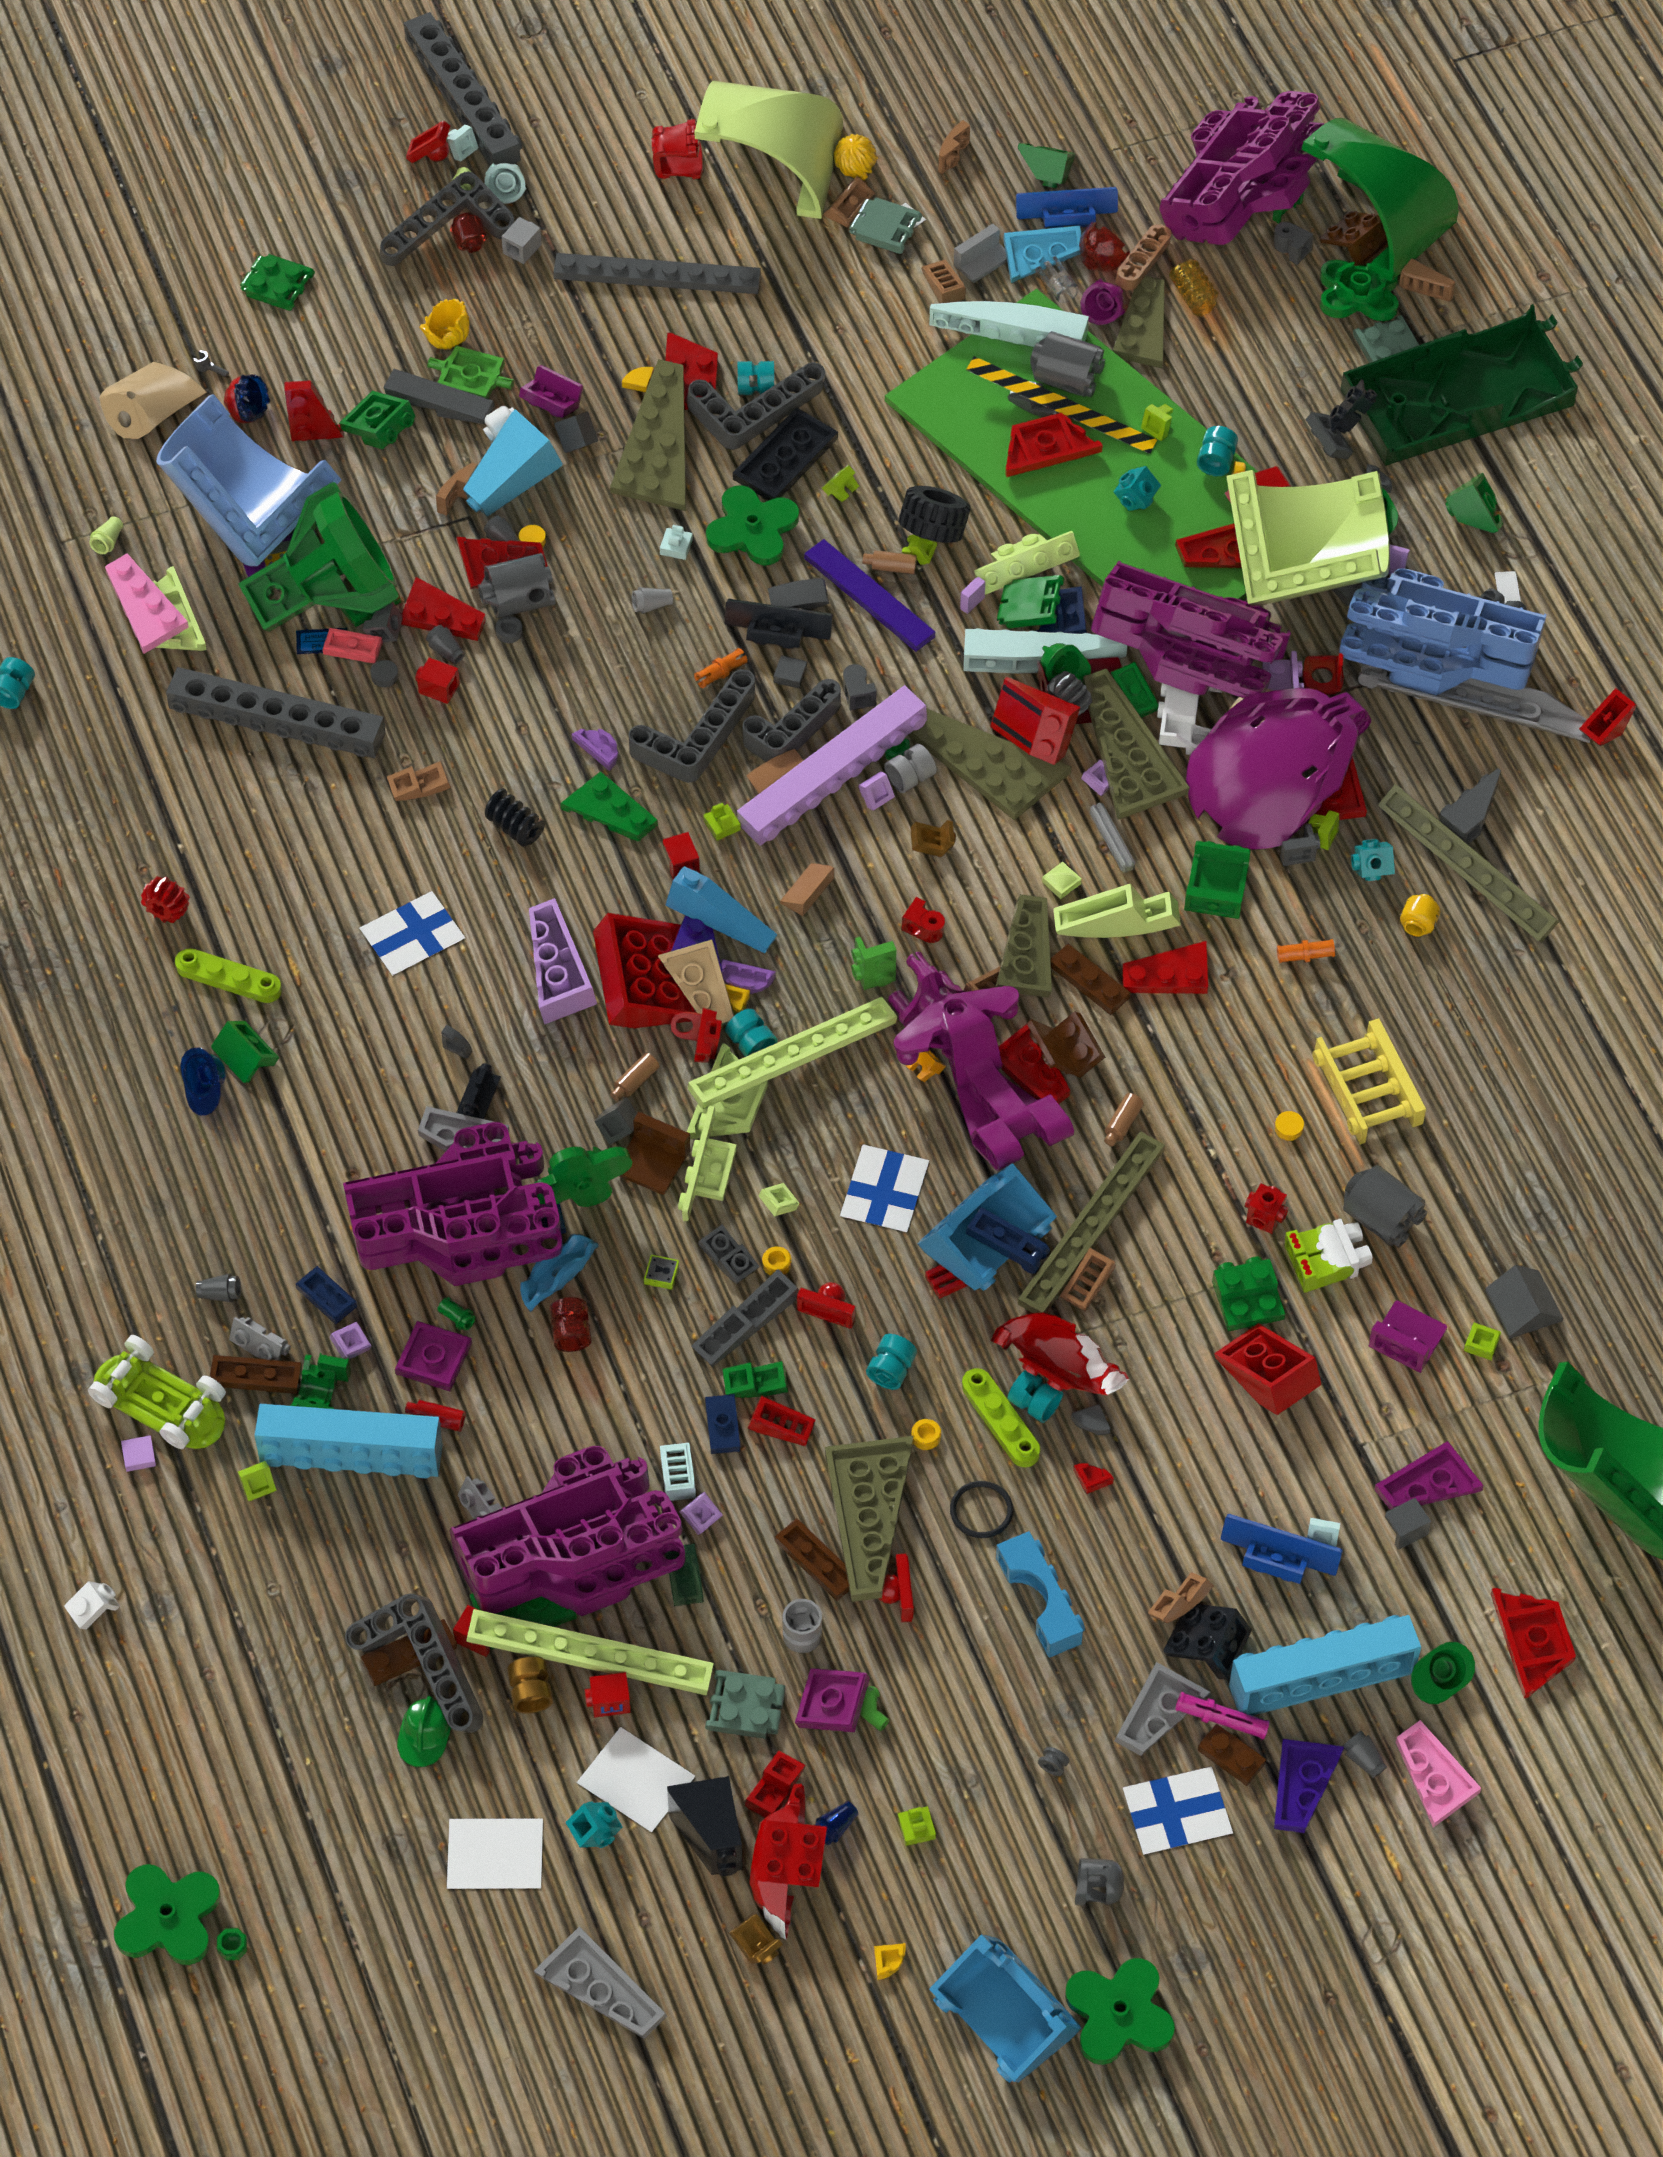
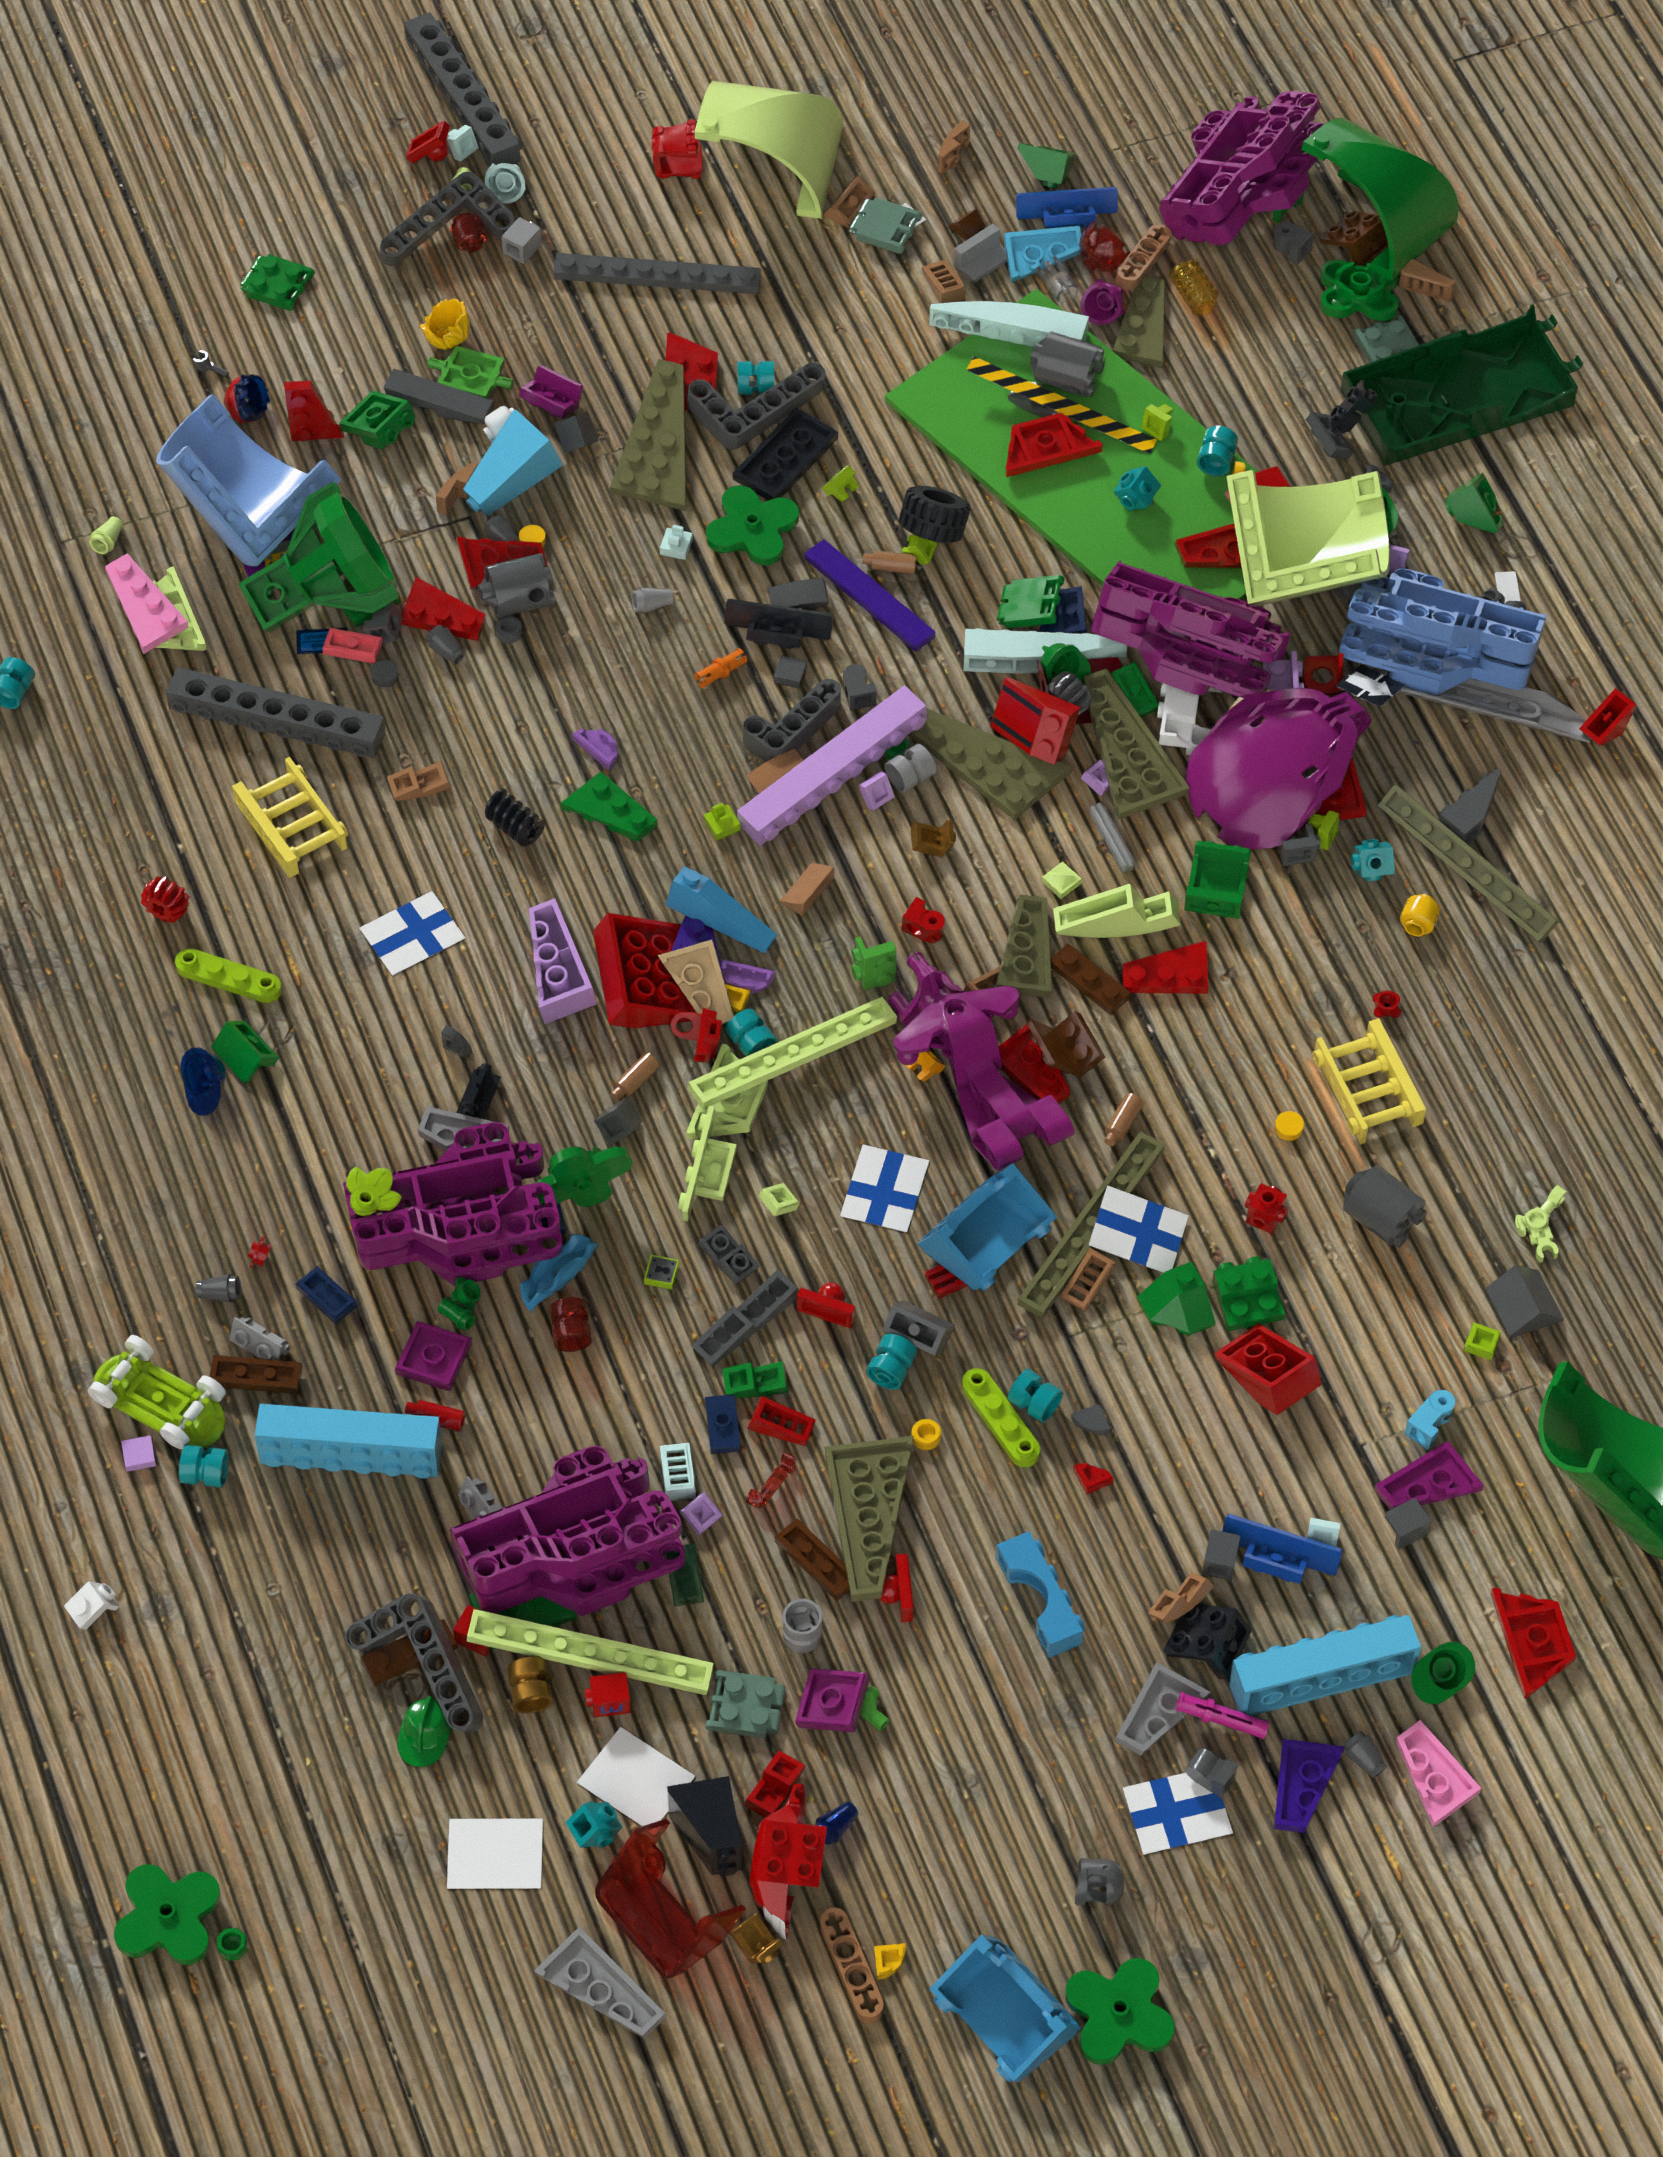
(158, 394): tan piece -> none
(203, 1466): none -> teal wheel
(257, 1481): lime tile -> none
(258, 1252): none -> red plate
(274, 837): none -> light yellow fence
(320, 1381): green piece -> none
(350, 1341): lavender tile -> none
(372, 1187): none -> lime plate
(437, 680): red brick -> none
(466, 1292): none -> green plate
(638, 379): yellow tile -> none
(650, 1913): none -> clear red windscreen
(656, 1153): reddish brown bracket -> none
(681, 853): red panel -> none
(706, 738): dark grey beam -> none
(776, 1258): yellow tile -> none
(778, 1476): none -> clear red arm
(855, 156): yellow hair -> none
(855, 1963): none -> medium nougat beam
(916, 1826): lime tile -> none
(919, 1327): none -> dark grey brick
(968, 224): none -> reddish brown slope
(972, 595): lavender tile -> none
(1000, 1490): black tyre -> none
(1007, 1240): dark blue plate -> none
(1026, 559): yellowish green bracket -> none
(1053, 1347): red animal -> none
(1053, 1761): dark grey bush -> none
(1138, 1230): none -> sticker
(1178, 1301): none -> green slope
(1211, 1772): none -> dark grey leg
(1221, 1555): none -> dark grey panel
(1231, 1754): reddish brown plate -> none
(1306, 951): orange pin -> none
(1326, 1254): hips -> none
(1370, 685): none -> sticker
(1386, 998): none -> red plate
(1407, 1336): magenta bracket -> none
(1429, 1416): none -> medium azure leg
(1537, 1226): none -> yellowish green piece

